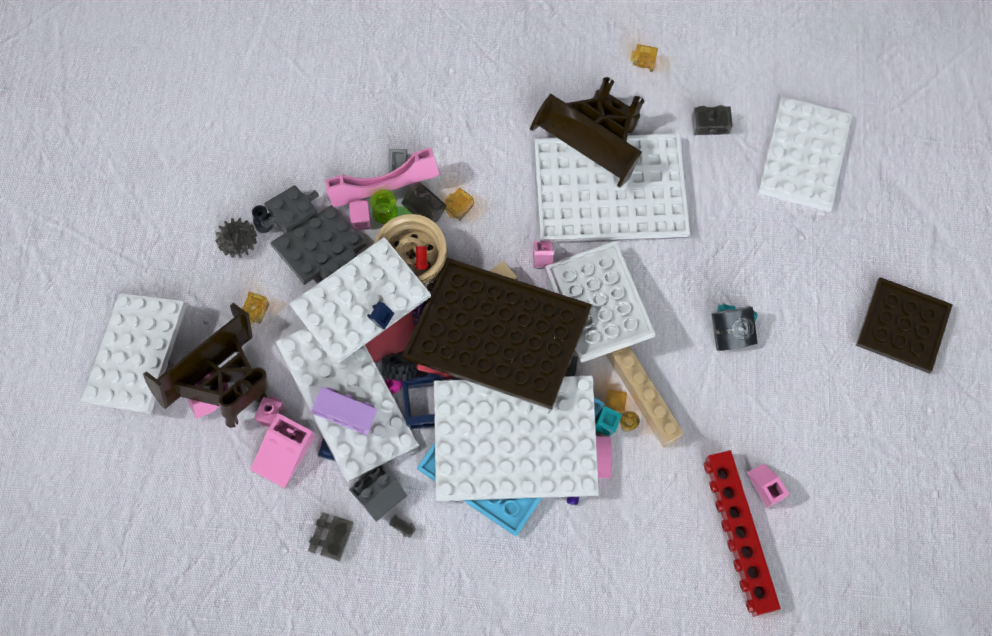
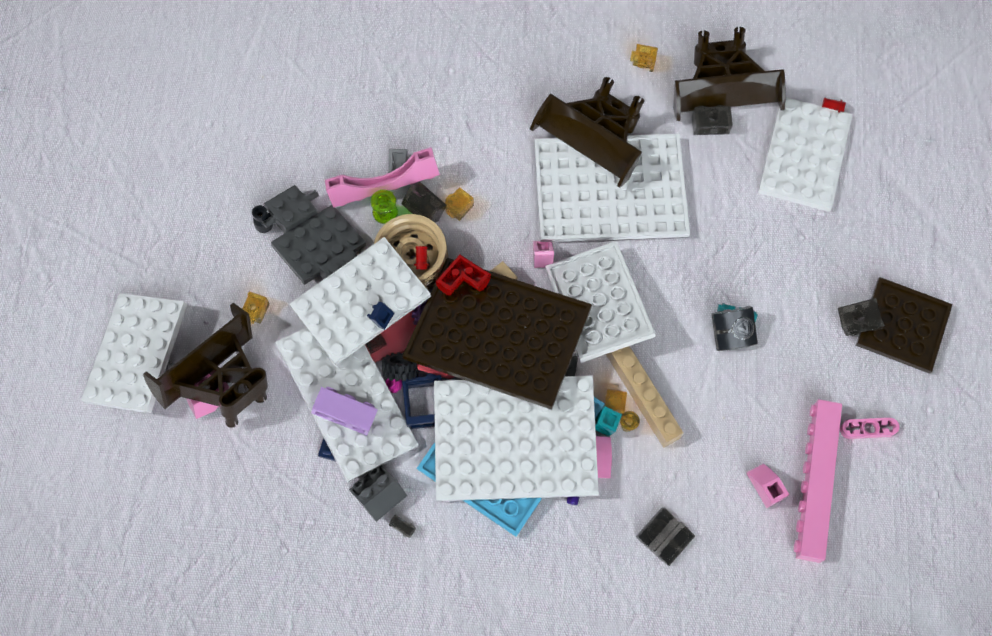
(244, 239): clear smoke gear -> none
(268, 410): bright pink brick -> none
(282, 450): bright pink slope -> none
(336, 538): clear smoke plate -> none
(360, 214): bright pink brick -> none
(375, 344): none -> clear smoke slope
(462, 270): none -> red brick
(665, 536): none -> clear smoke slope
(725, 462): red brick -> none
(727, 78): none -> dark brown piece
(818, 482): none -> bright pink brick
(834, 104): none -> red pin
(851, 313): none -> clear smoke brick
(876, 422): none -> bright pink beam

